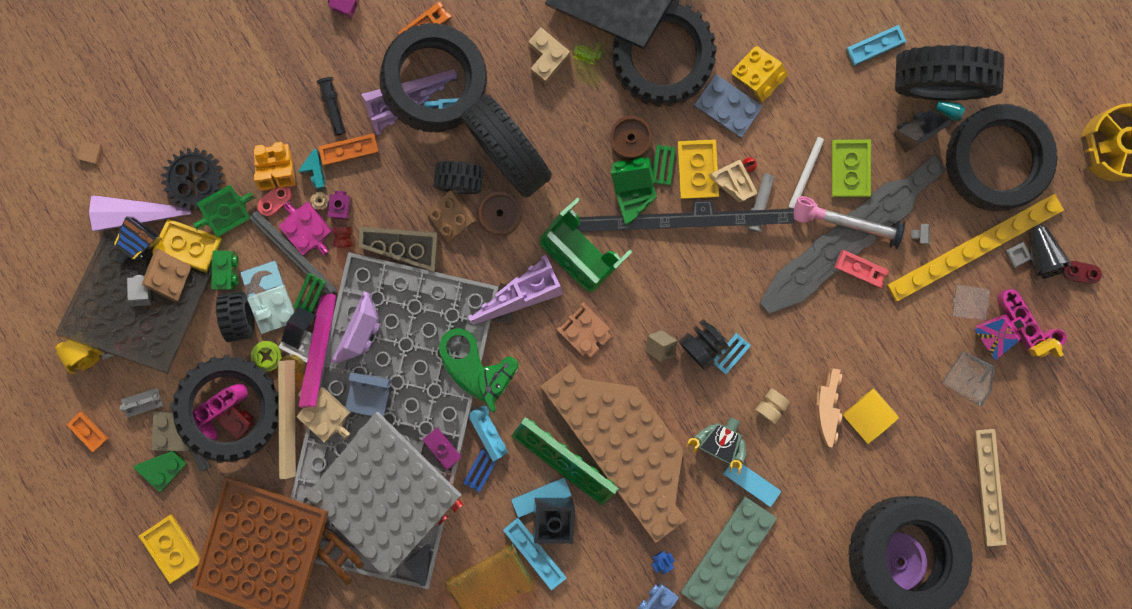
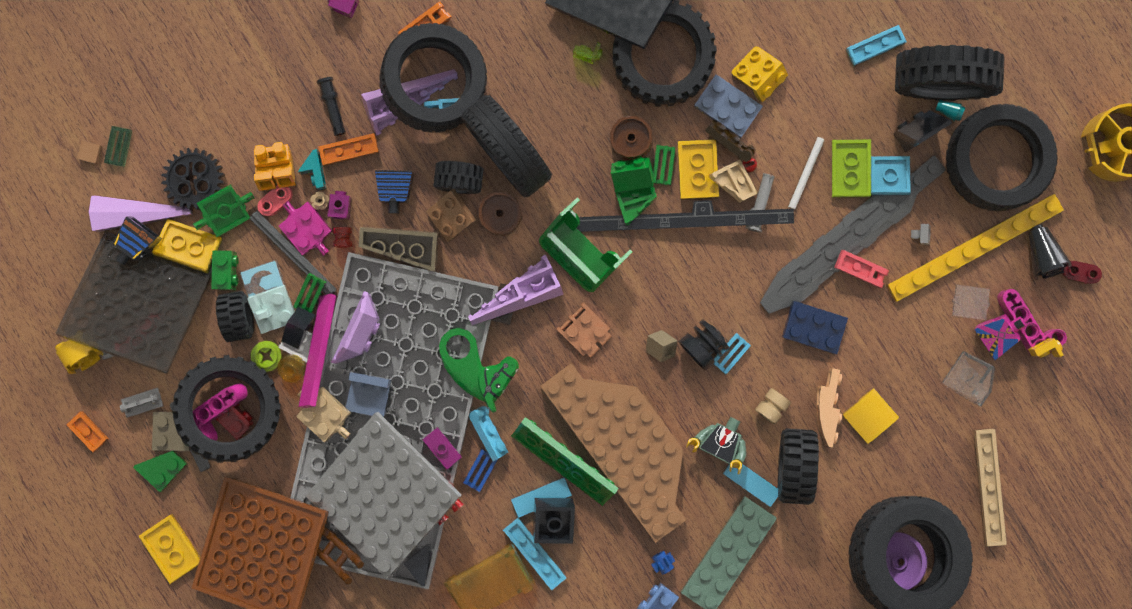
(121, 163): none -> clear green tile
(138, 294): light grey brick -> none
(166, 275): medium nougat plate -> none
(286, 391): tan tile -> none
(394, 188): none -> torso
(552, 55): tan brick -> none
(730, 141): none -> dark brown plate
(798, 466): none -> black tyre
(807, 210): piece -> none
(814, 327): none -> dark blue plate
(890, 175): none -> medium azure tile
(1018, 255): light grey tile -> none

